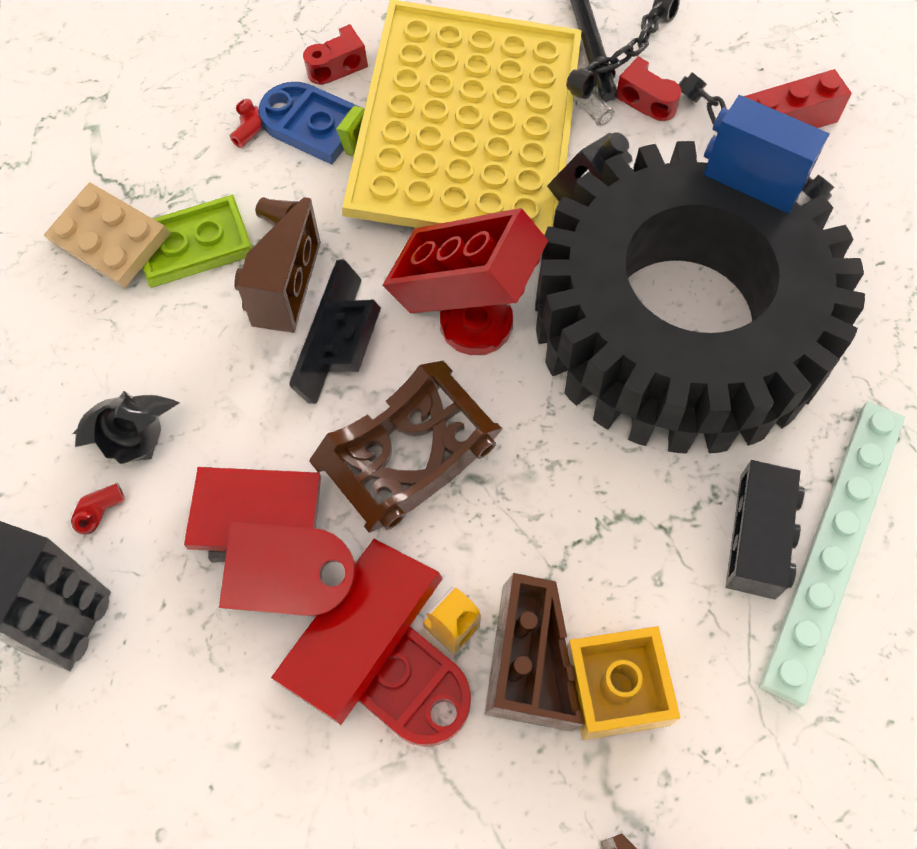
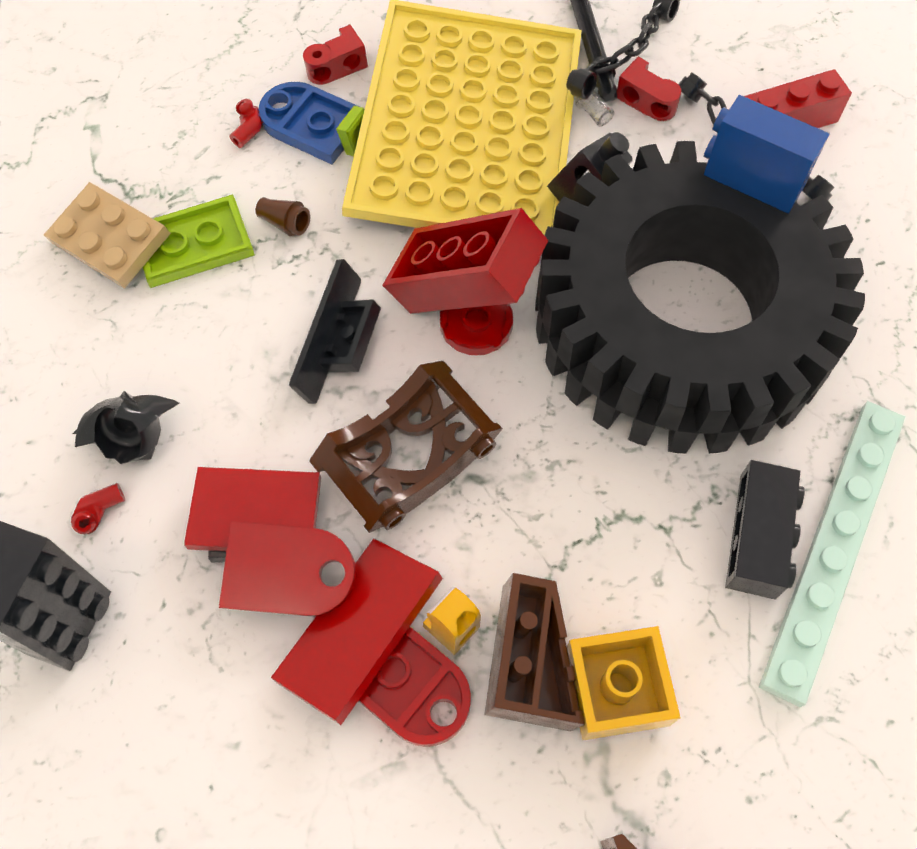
(280, 270): reddish brown slope -> none

